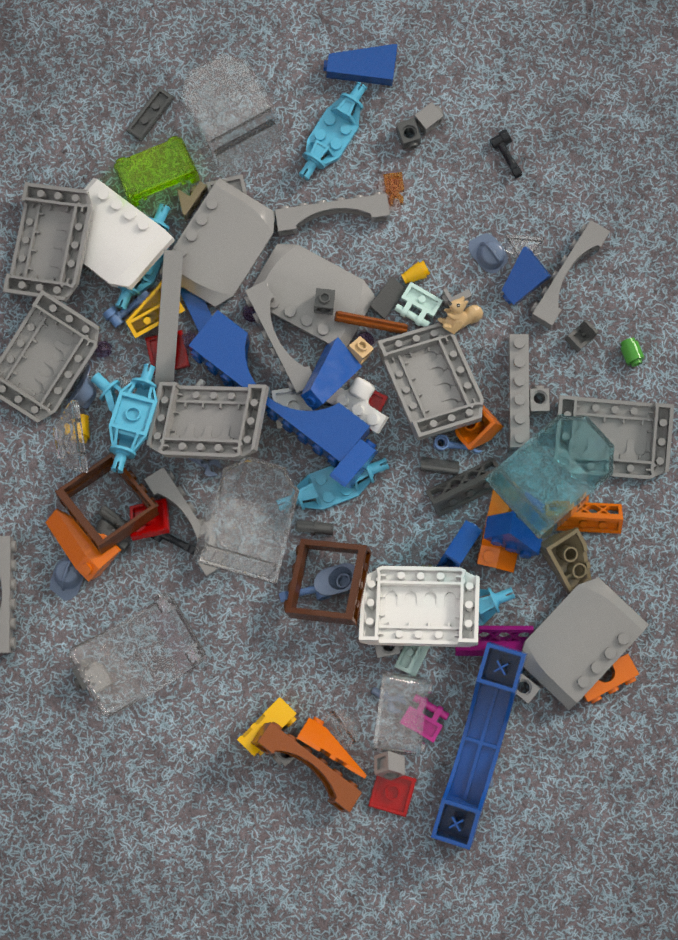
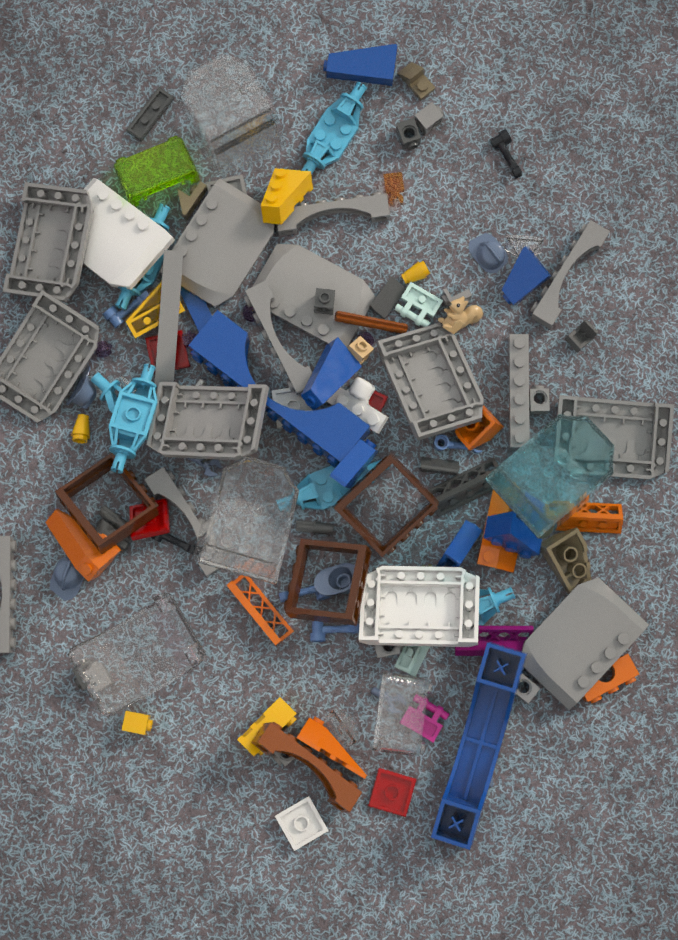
(70, 439): clear wing -> none
(137, 723): none -> yellow brick
(255, 614): none -> orange fence
(283, 193): none -> yellow wedge
(301, 823): none -> white plate
(319, 631): none -> medium blue brick
(389, 765): light grey brick -> none
(403, 533): none -> reddish brown window
(415, 79): none -> dark tan slope
(632, 352): bright green brick -> none

